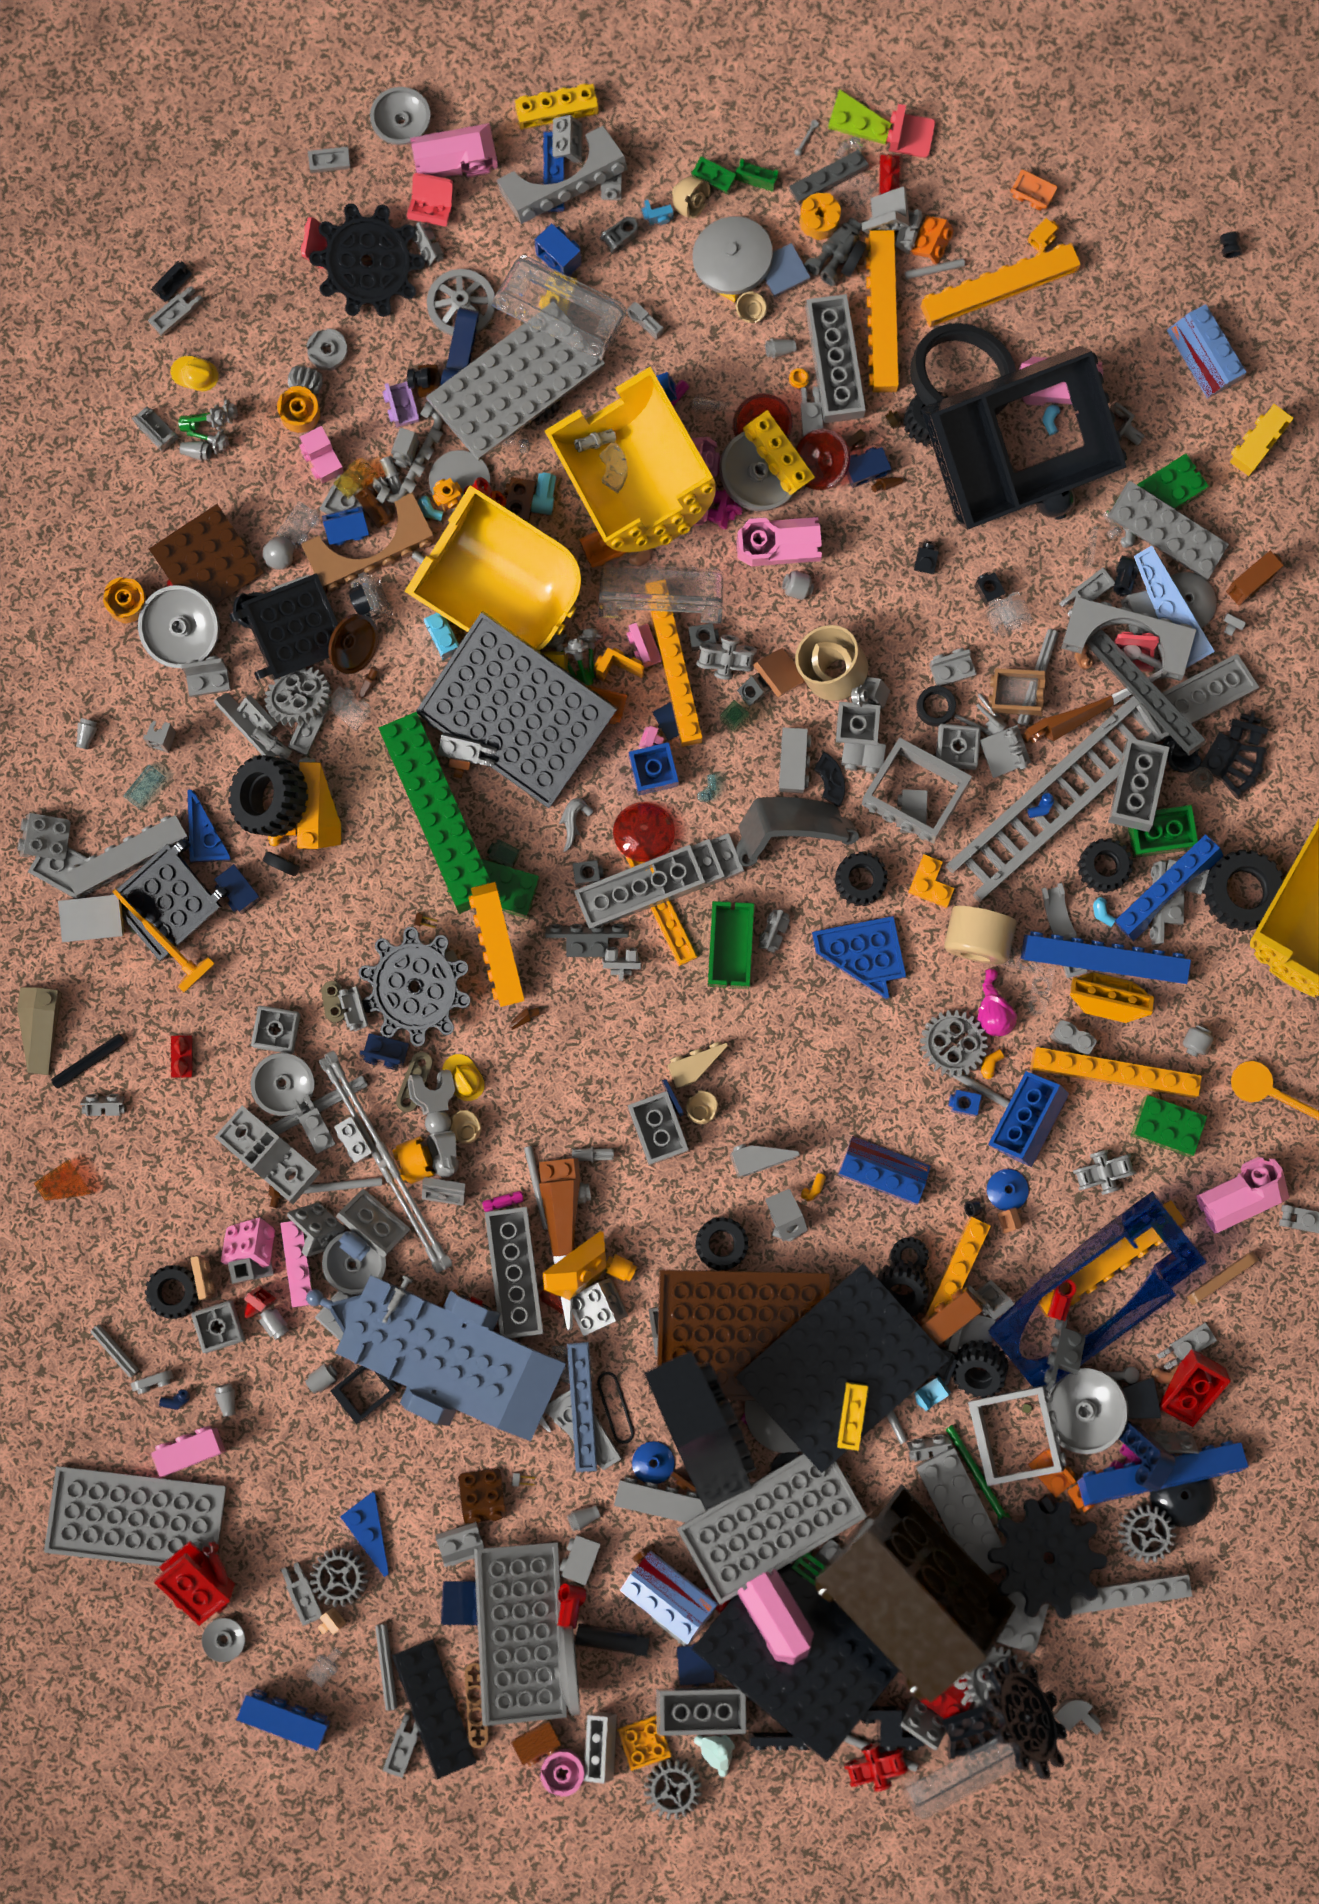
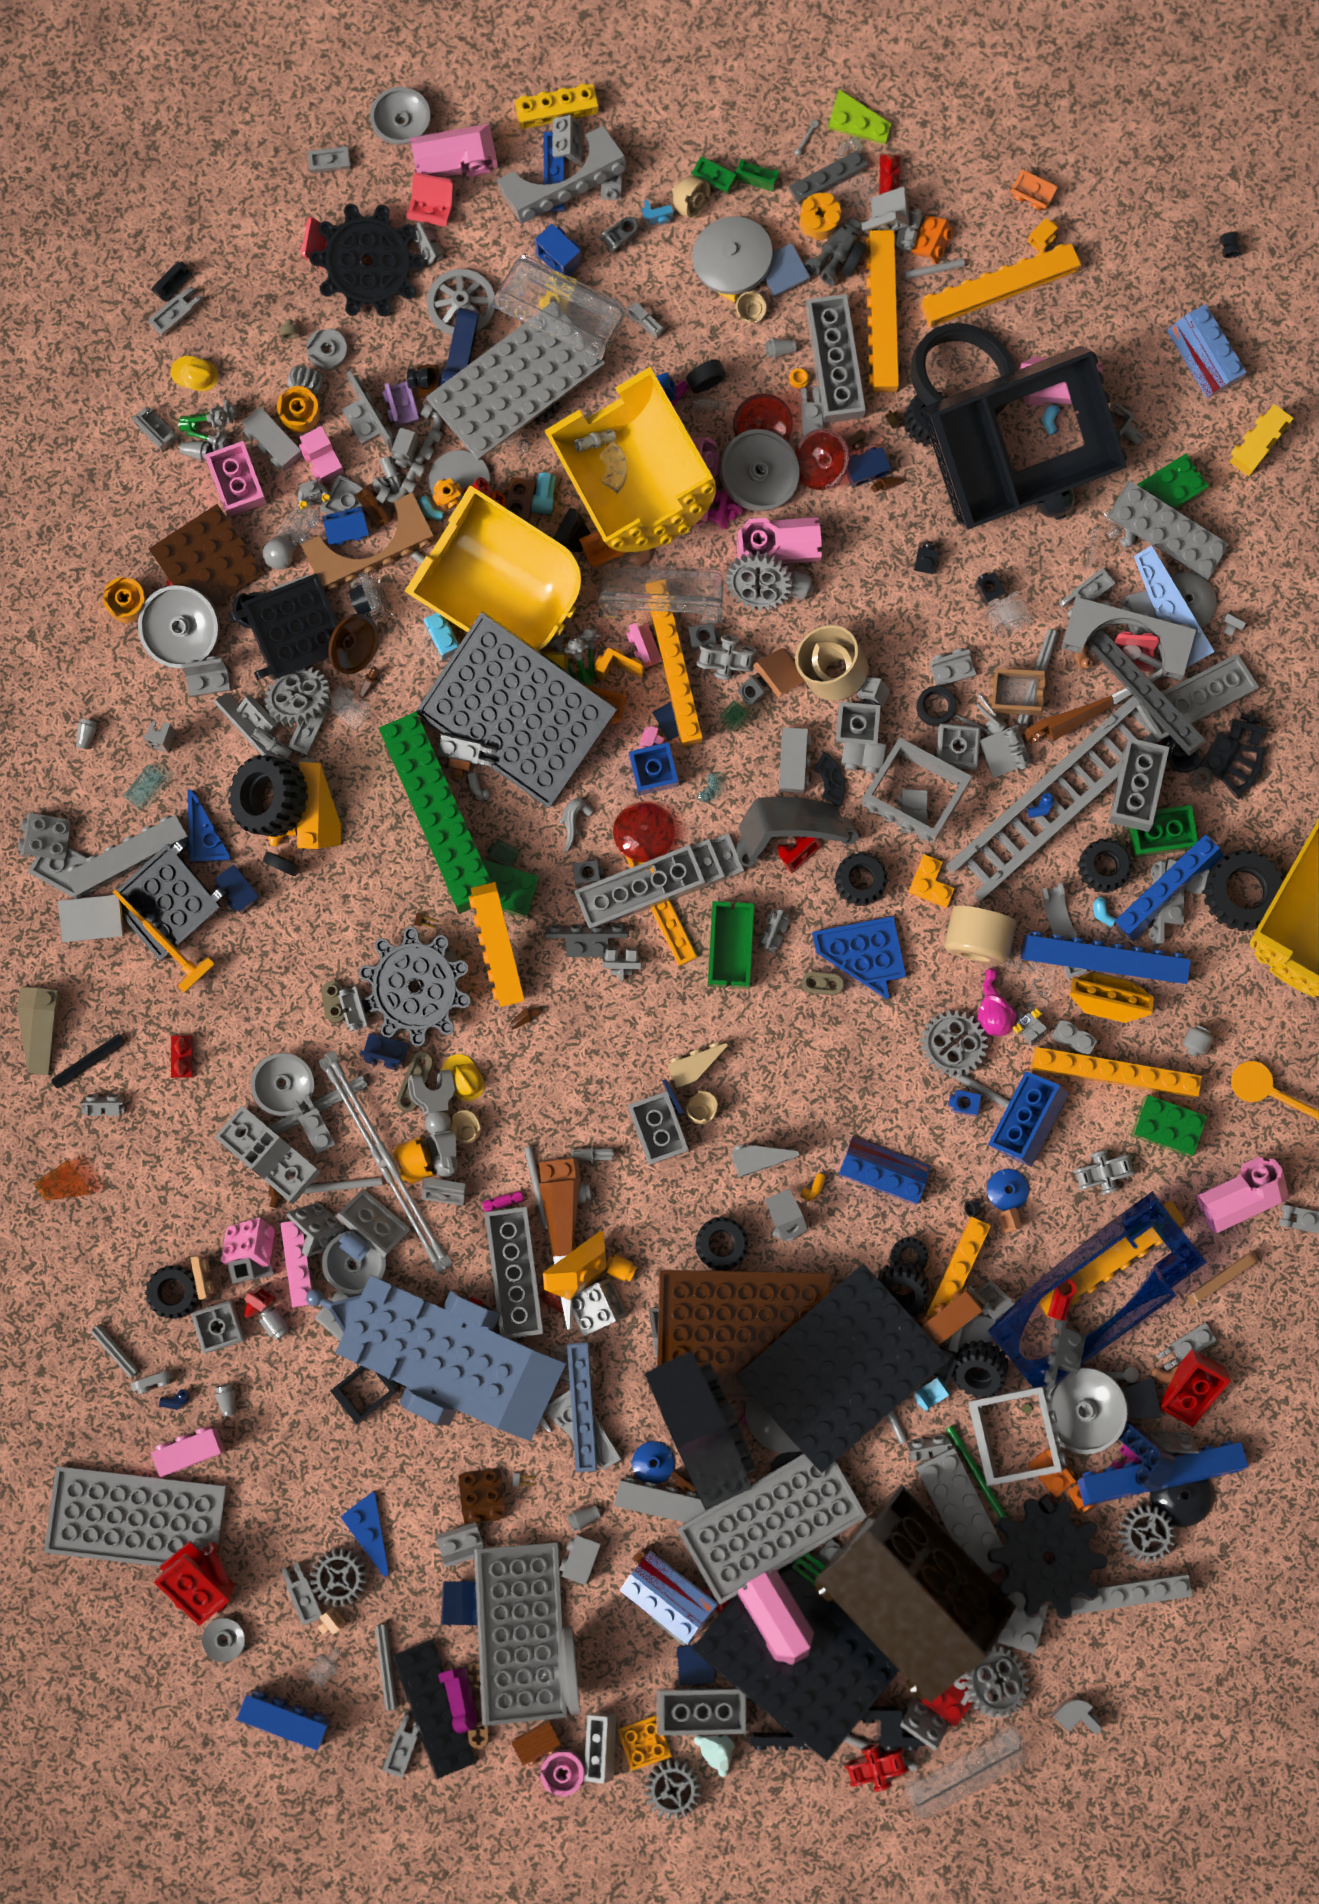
(235, 479): none -> bright pink brick
(270, 1017): light grey brick -> none
(271, 439): none -> light grey brick
(289, 330): none -> dark tan tile
(312, 492): none -> light grey piece
(321, 1378): light grey brick -> none
(354, 1140): bracket -> none
(358, 475): clear yellow brick -> none
(363, 419): none -> light grey bracket
(397, 1297): light grey piece -> none
(460, 1699): none -> magenta leg
(475, 787): none -> light grey arm
(571, 530): none -> black slope
(571, 1599): red piece -> none
(607, 1411): black piece -> none
(612, 1640): black piece -> none
(706, 376): none -> black tyre
(744, 583): none -> light grey gear
(778, 452): yellow brick -> none
(795, 857): none -> red tile
(822, 983): none -> dark tan plate
(852, 1416): yellow plate -> none
(859, 696): light grey plate -> none
(910, 133): coral bracket -> none
(966, 1725): black plate -> none
(988, 1063): light orange arm -> none
(1026, 1718): black plate -> none
(1030, 1027): none -> light grey piece
(1127, 573): black piece -> none
(1255, 577): dark orange window -> none

